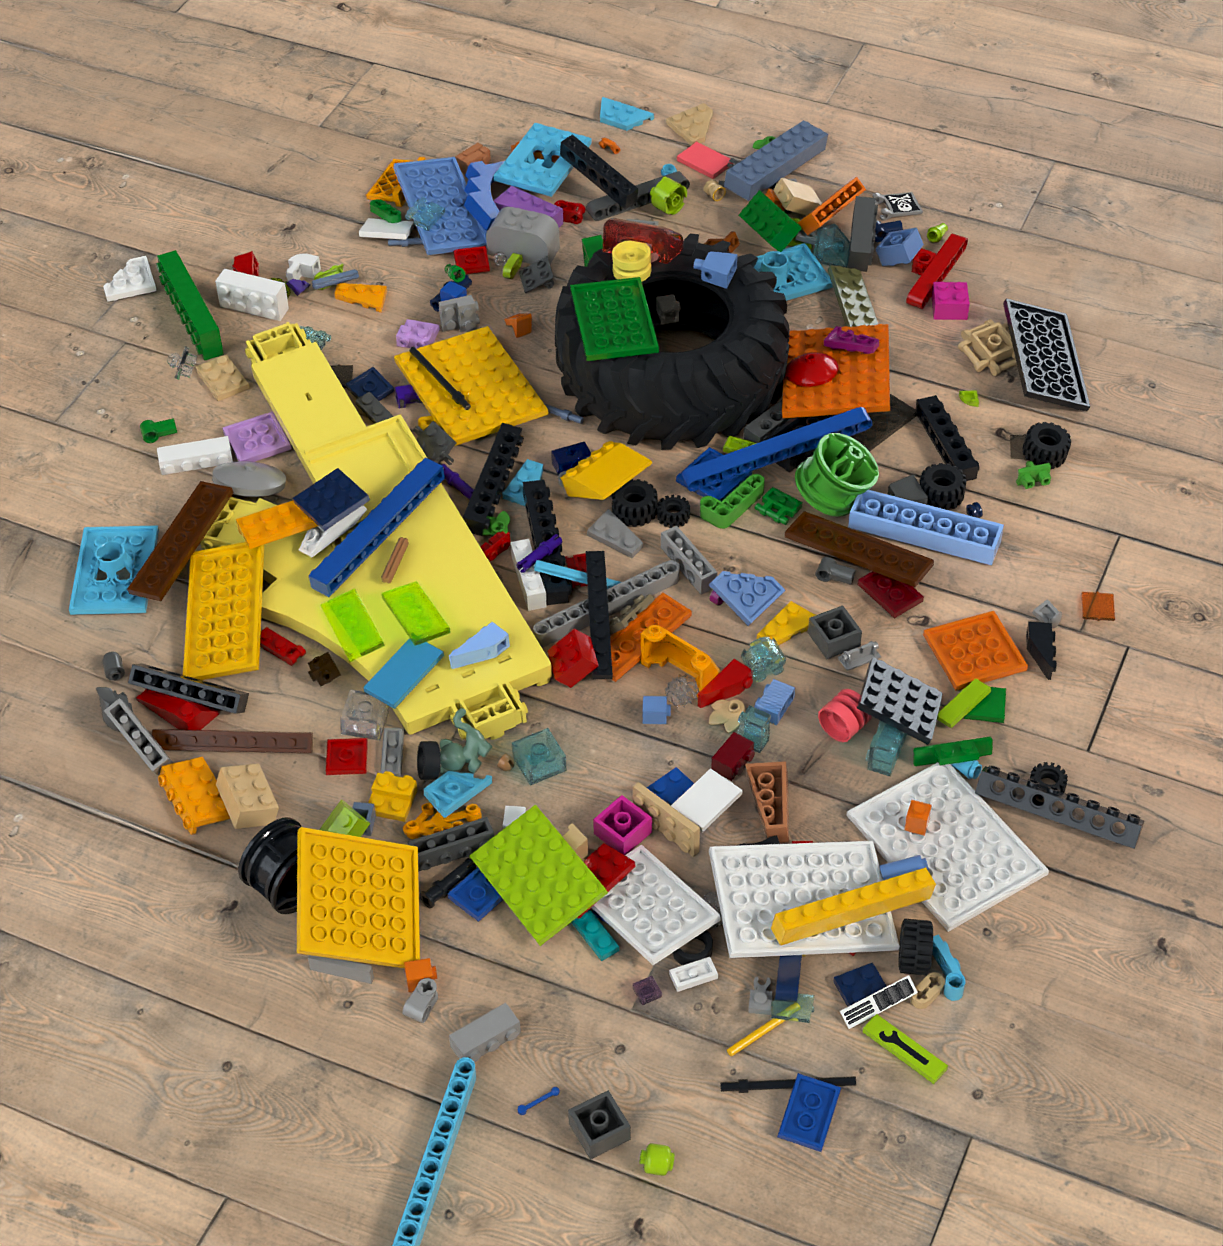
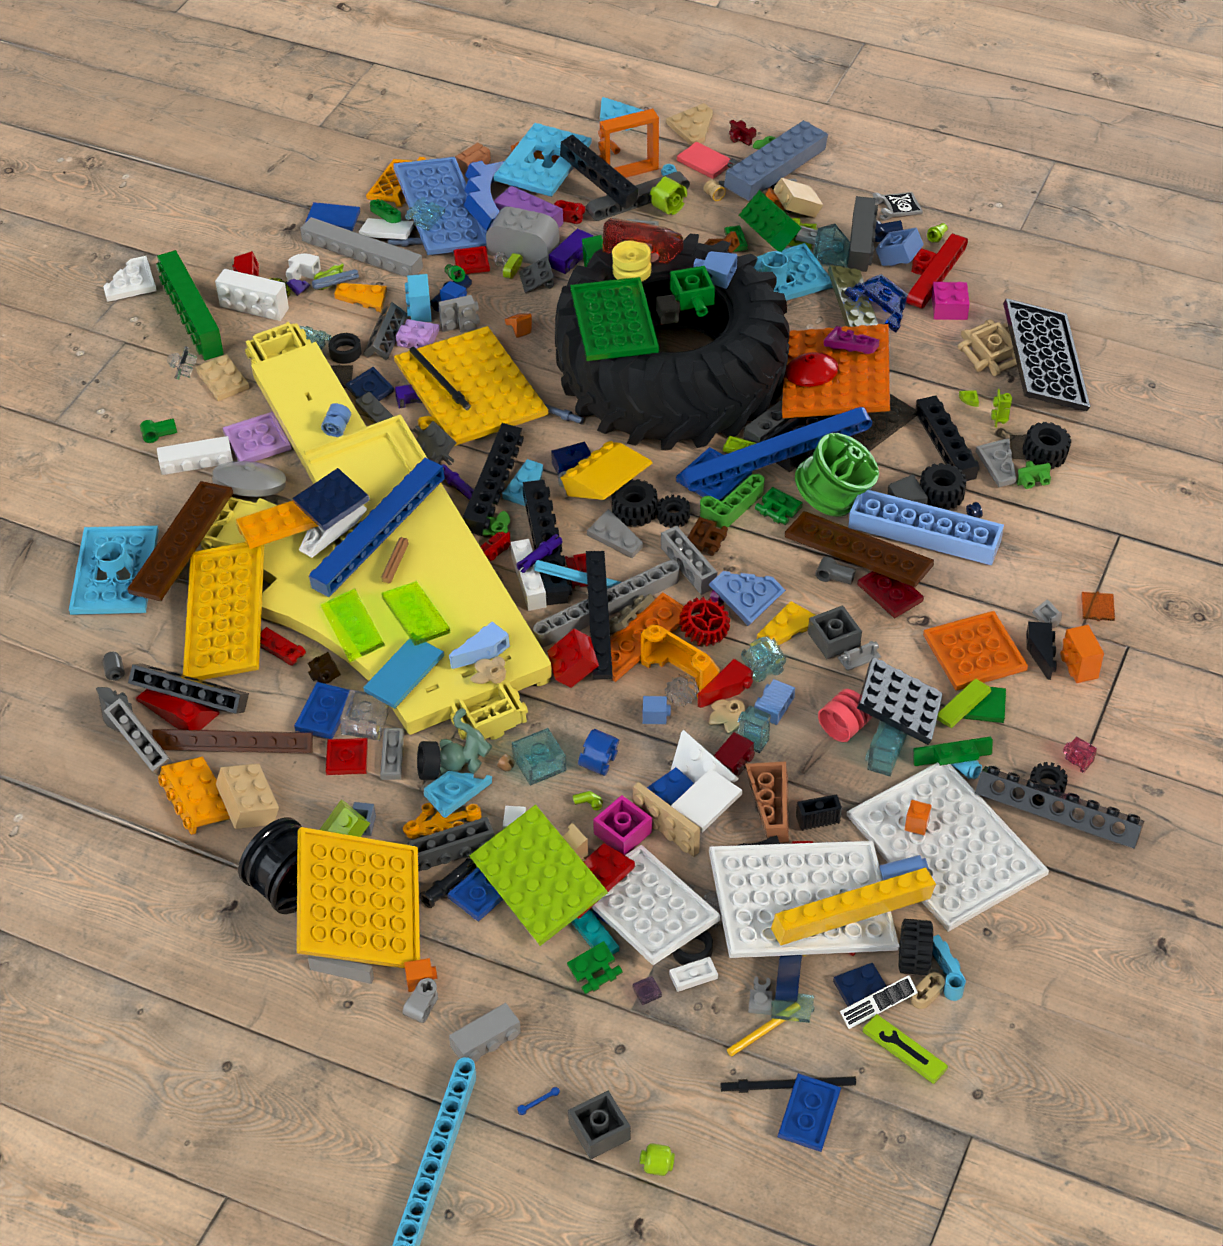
(322, 711): none -> blue plate
(336, 420): none -> medium blue wheel
(337, 215): none -> blue tile
(342, 340): none -> black tyre
(361, 247): none -> light grey brick
(383, 327): none -> dark grey fence
(393, 795): yellow plate -> none
(418, 298): none -> medium azure brick
(489, 671): none -> tan plate
(568, 252): none -> dark purple brick
(589, 797): none -> lime arm
(591, 962): none -> green plate
(598, 752): none -> blue brick
(626, 122): none -> orange window
(693, 289): none -> green brick
(695, 760): none -> white wing
(699, 626): none -> red gear
(702, 532): none -> reddish brown plate
(739, 132): none -> dark red hips
(743, 244): none -> green plate
(818, 812): none -> black brick
(831, 206): orange brick -> none
(883, 293): none -> clear blue wing
(998, 461): none -> light grey wing
(1001, 402): none -> lime hinge
(1080, 753): none -> clear pink brick
(1082, 654): none -> orange brick

